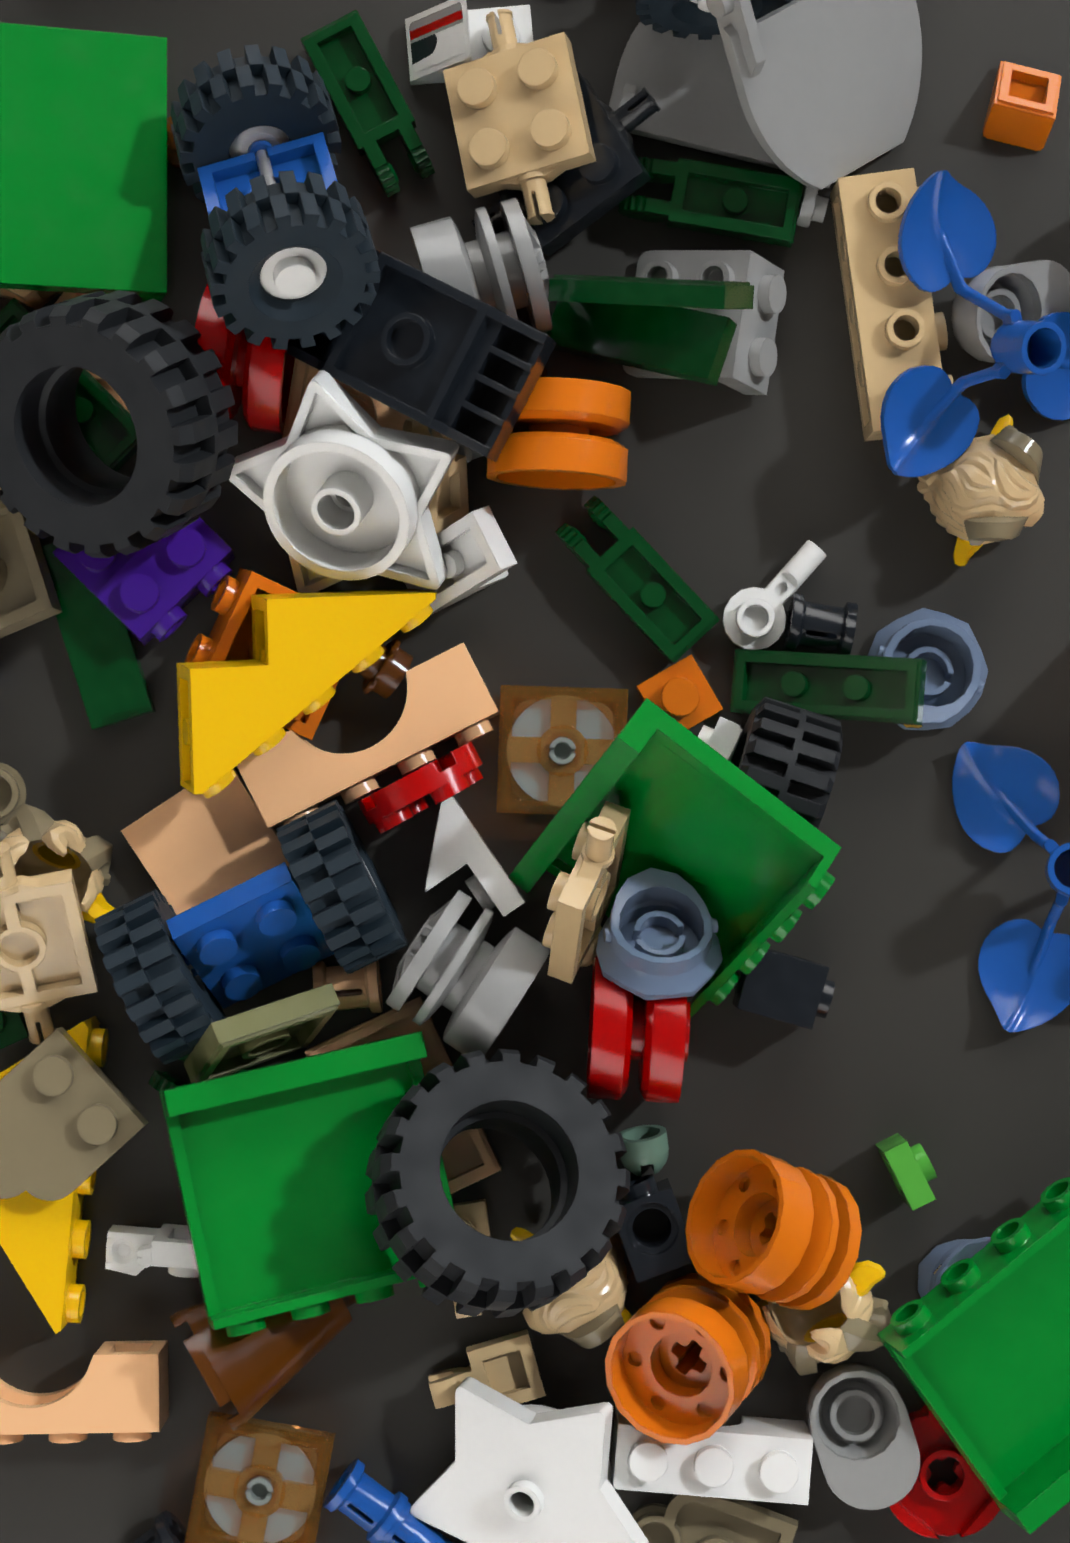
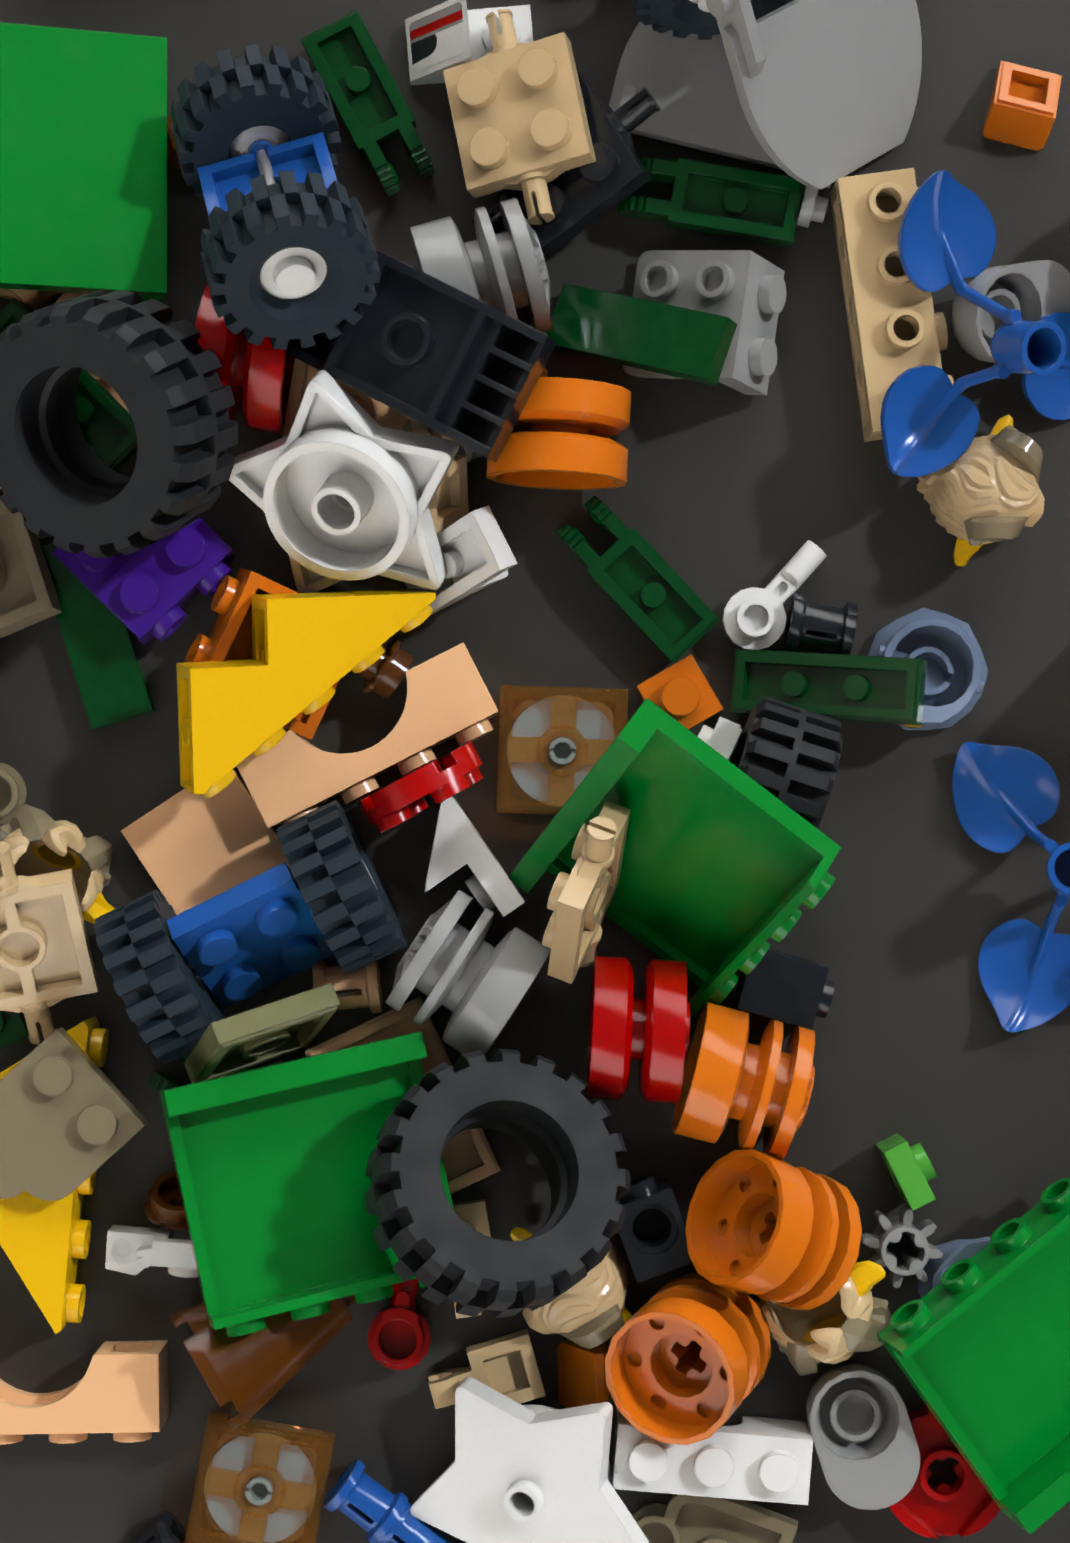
(166, 1203): none -> reddish brown plate
(400, 1333): none -> red plate
(581, 1374): none -> orange slope
(644, 1147): sand green hinge -> none
(651, 291): dark green tile -> none
(659, 938): sand blue hat -> none
(745, 1081): none -> orange wheel
(910, 1261): none -> light grey gear

